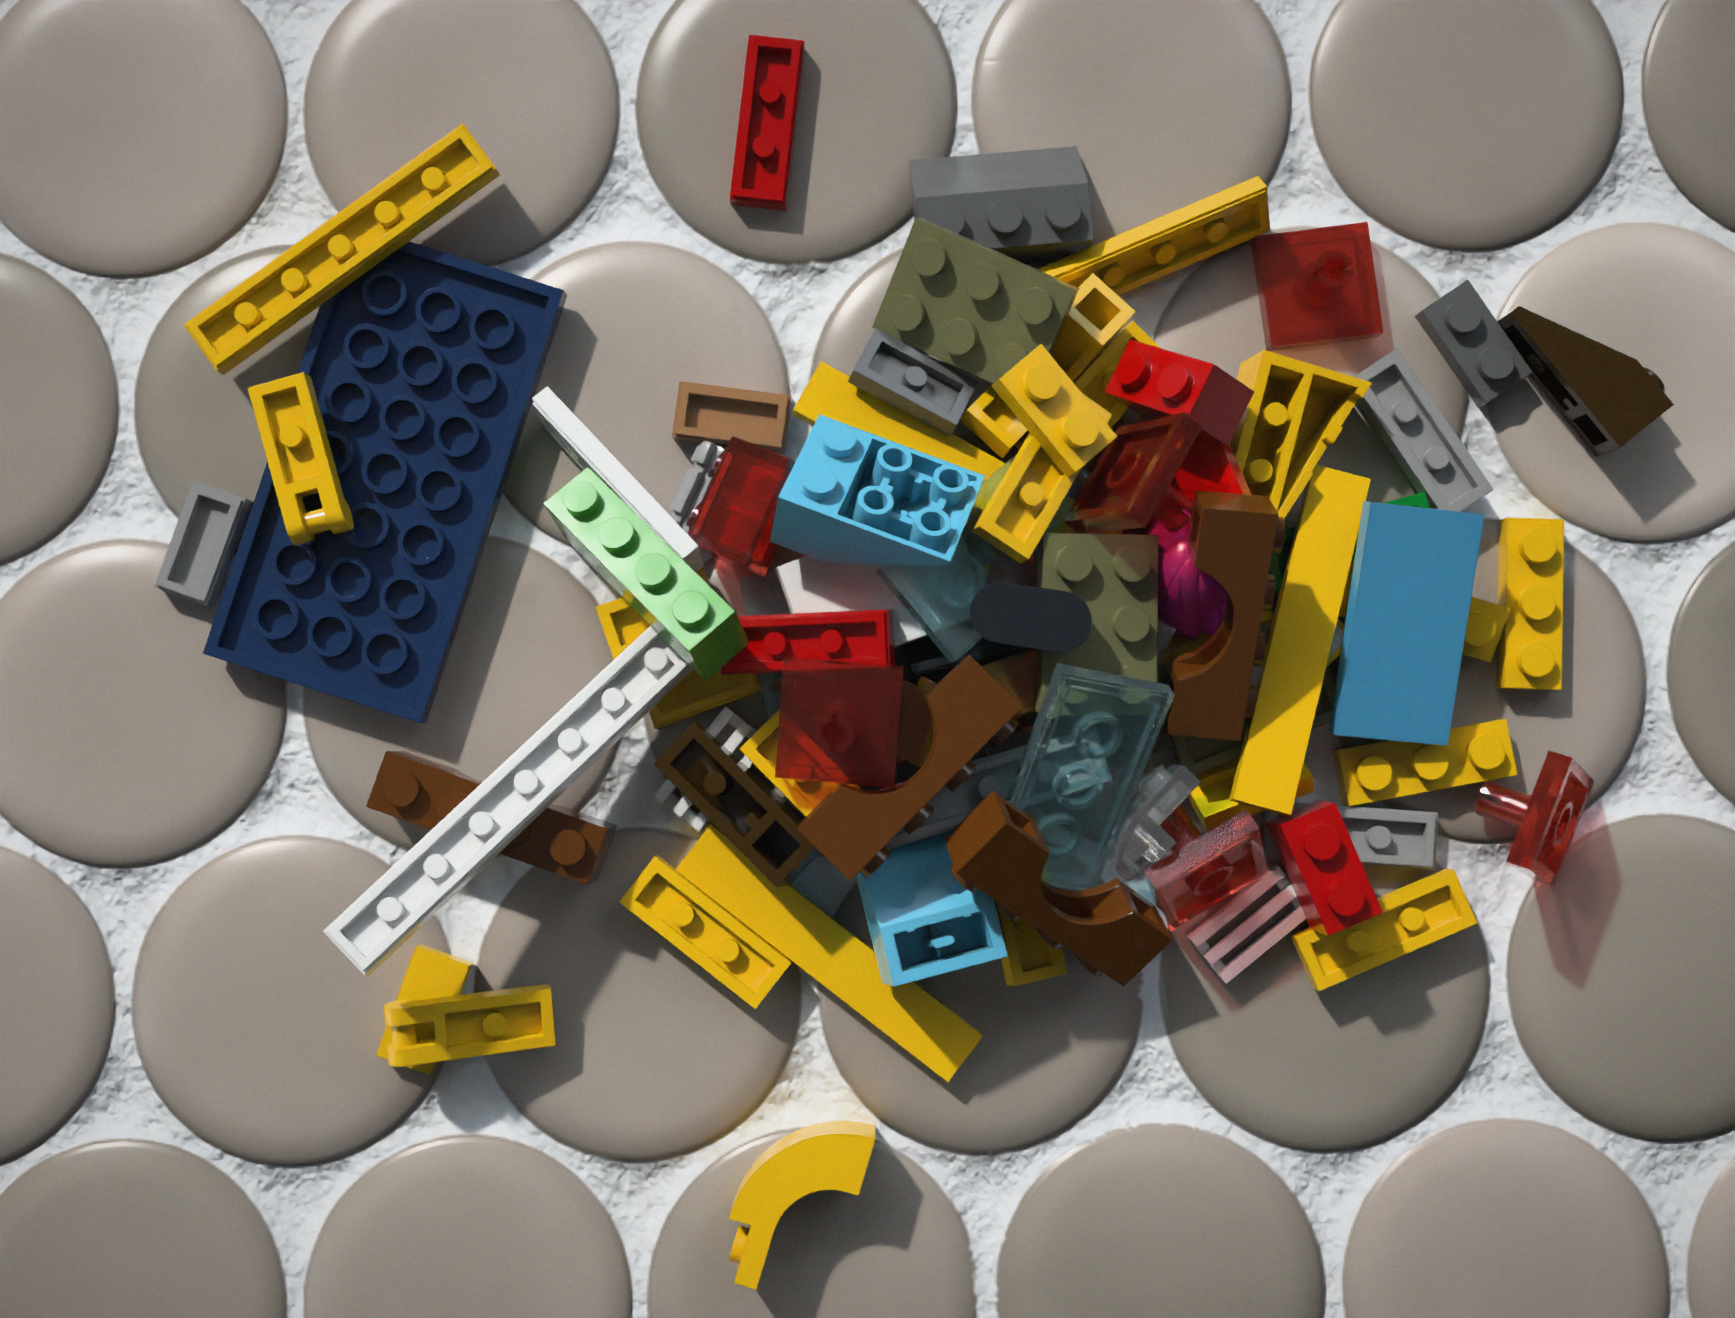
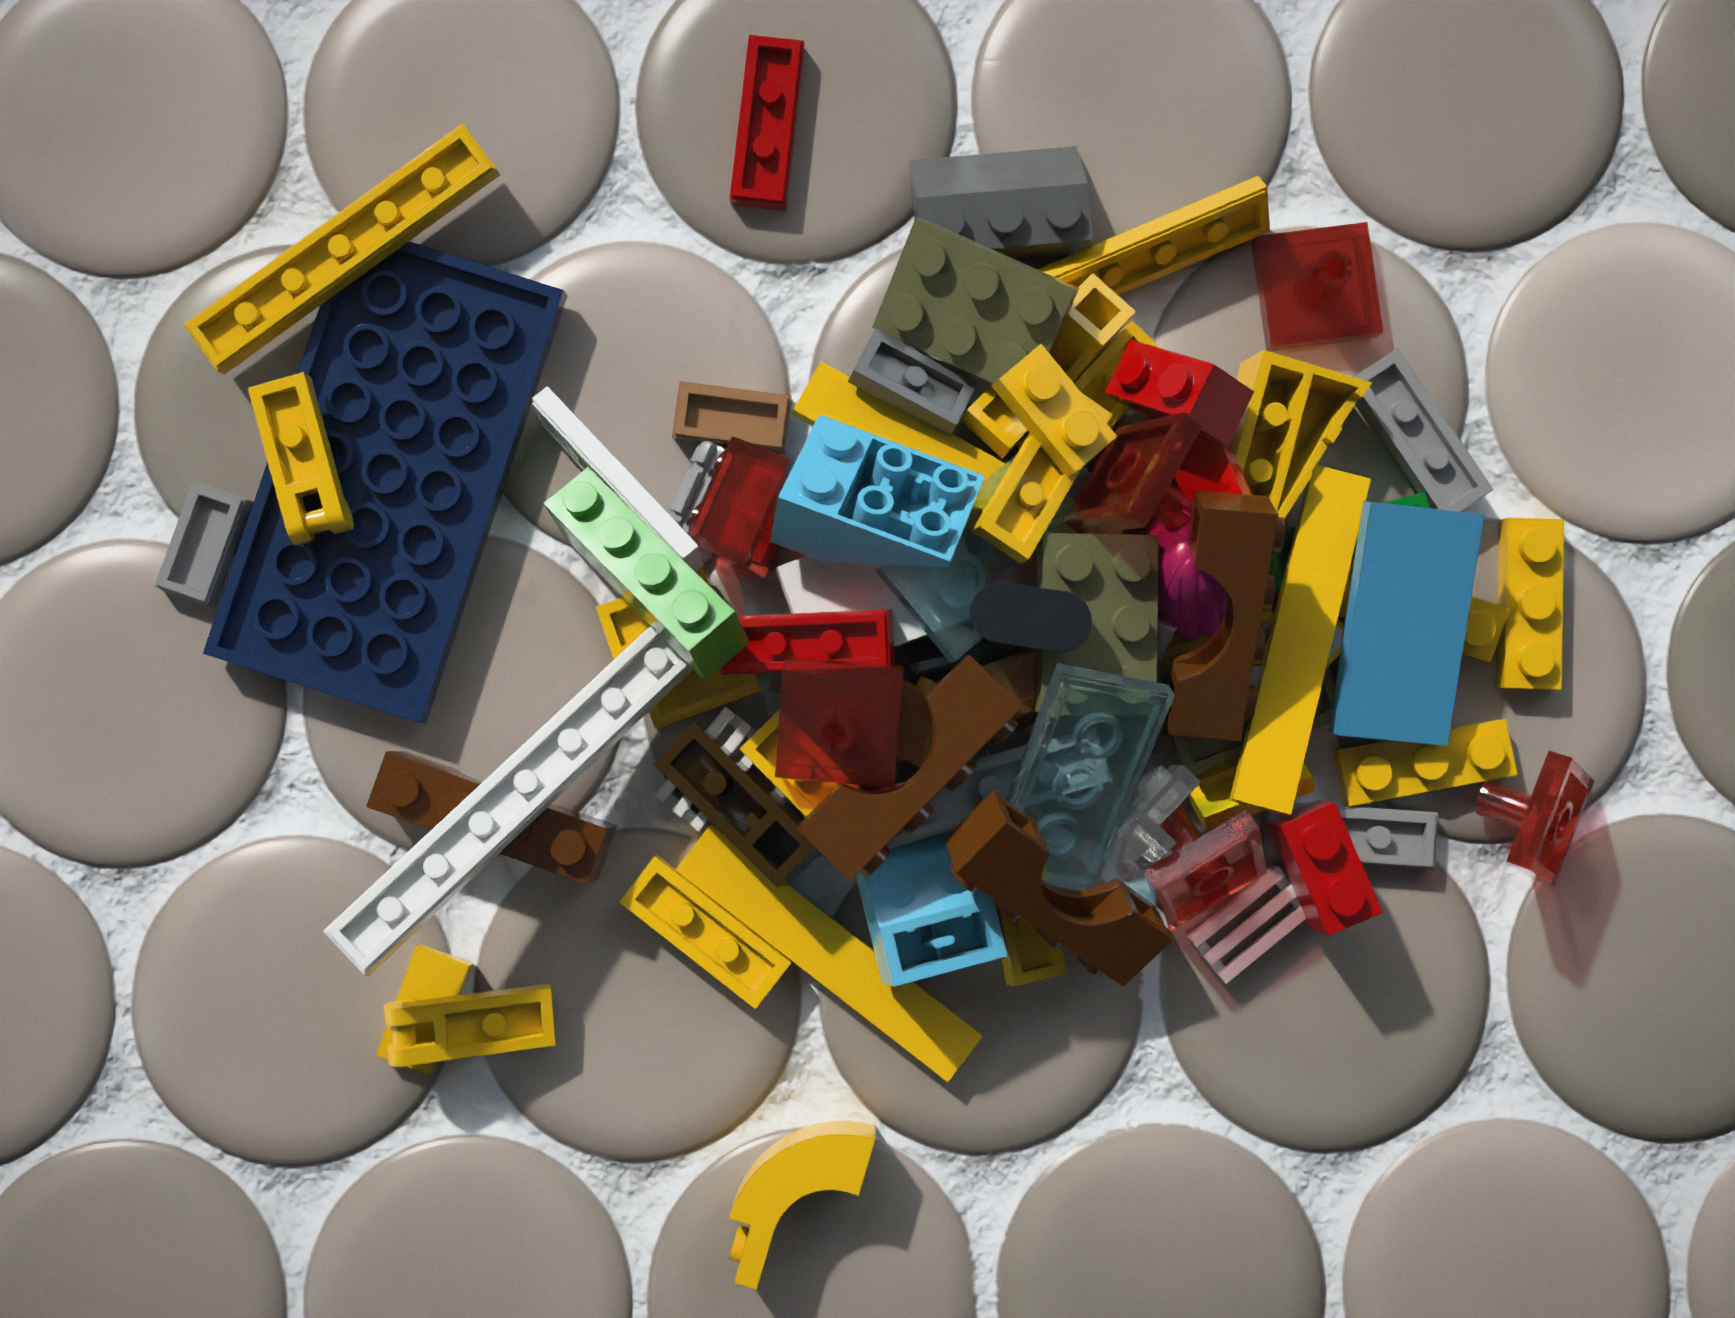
(1409, 921): yellow plate -> none
(1473, 343): dark grey plate -> none
(1592, 385): dark brown slope -> none

